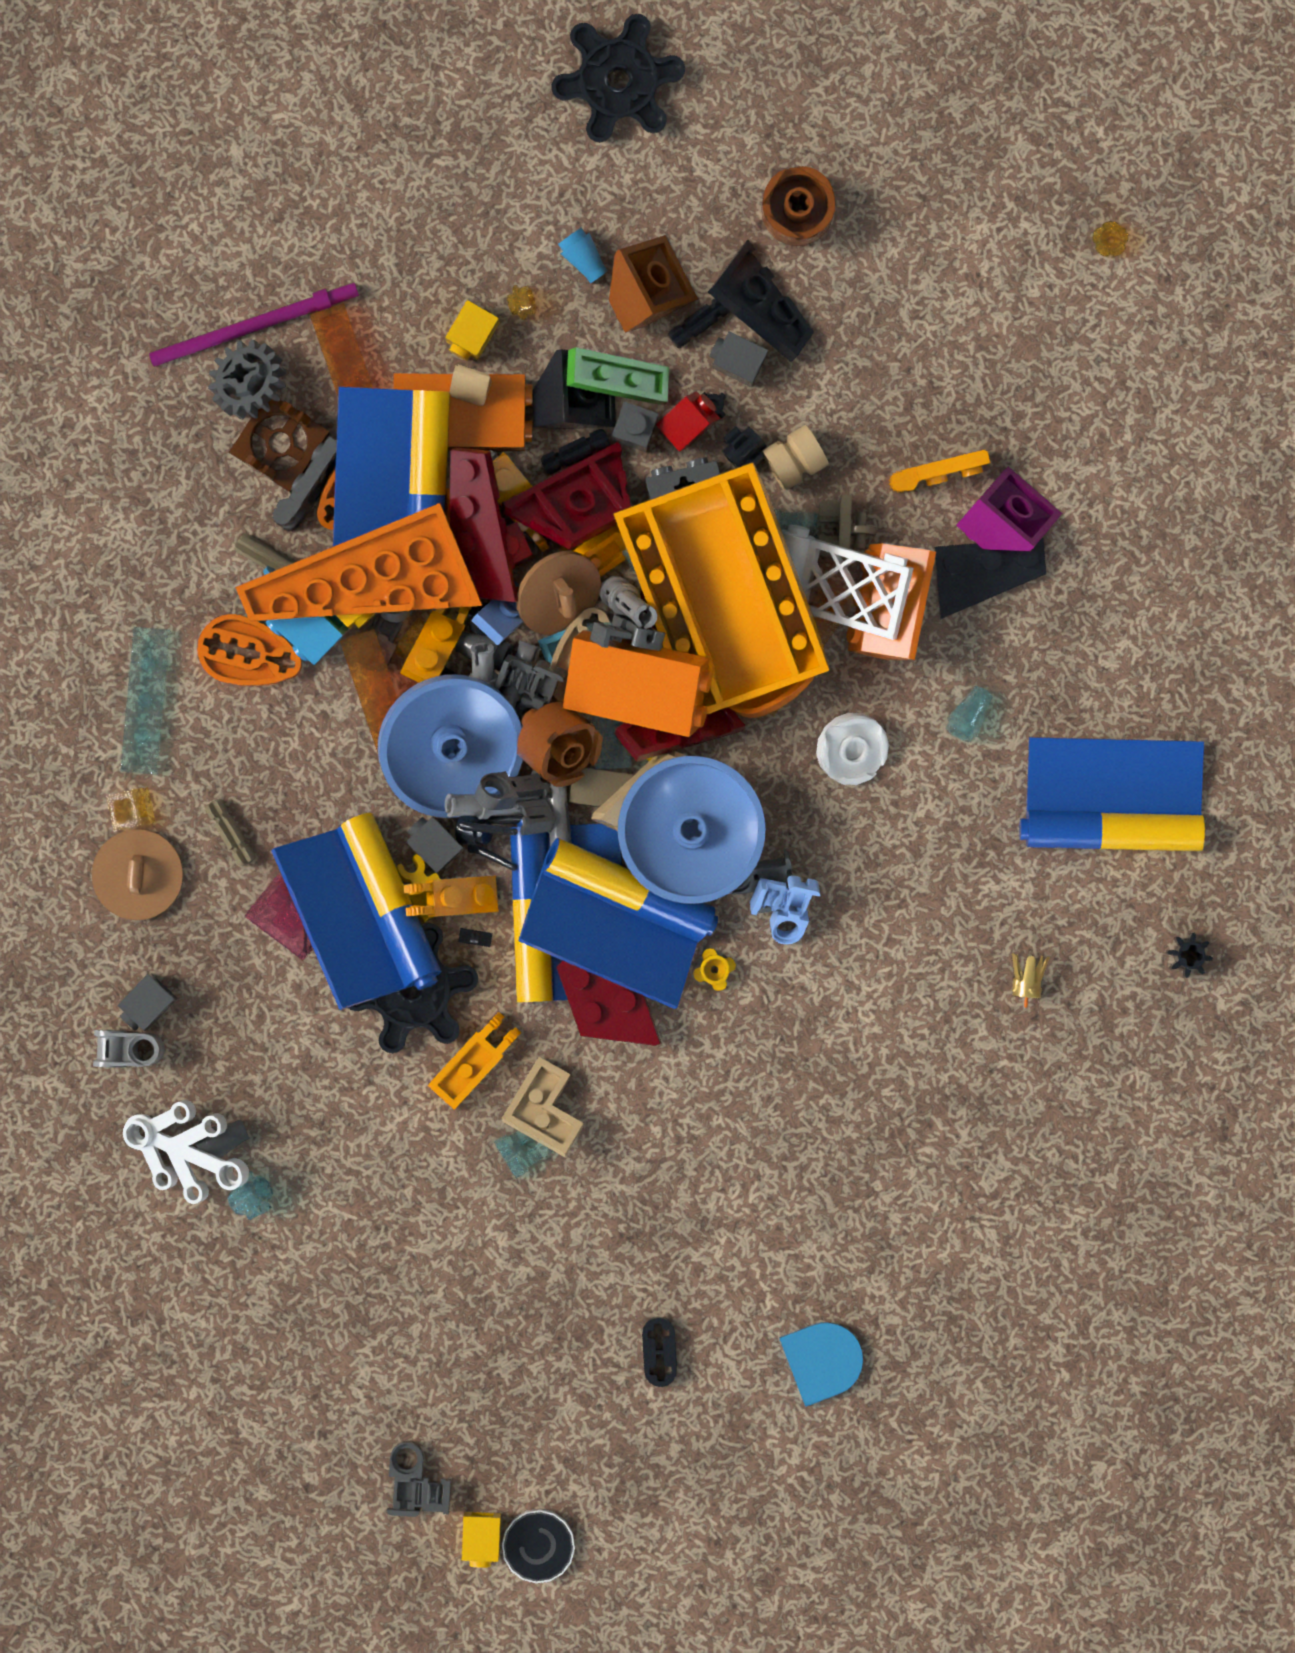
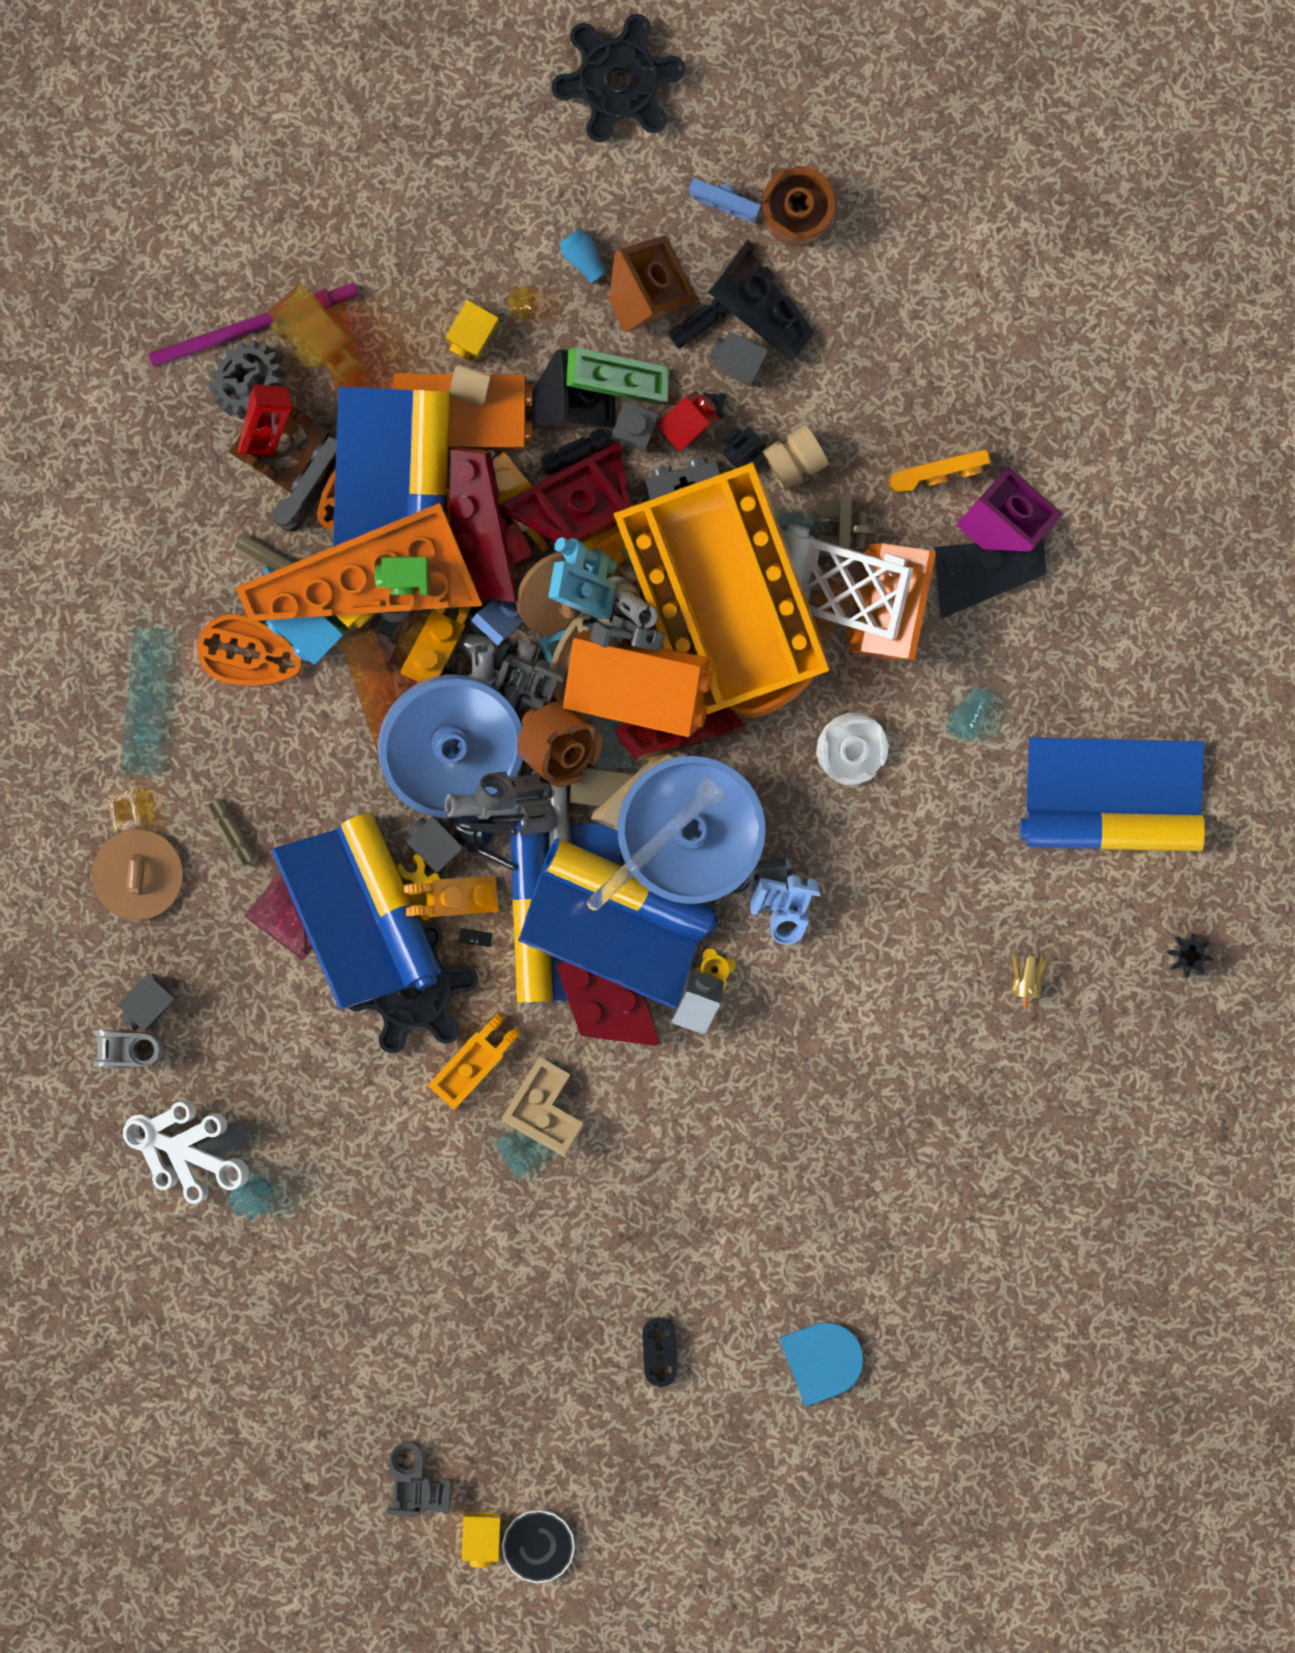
(265, 420): none -> red slope
(313, 332): none -> clear yellow brick
(403, 574): none -> bright green brick
(581, 588): none -> medium azure plate
(698, 1001): none -> brick
(706, 795): none -> clear piece
(724, 199): none -> medium blue plate
(1114, 230): clear yellow plate -> none

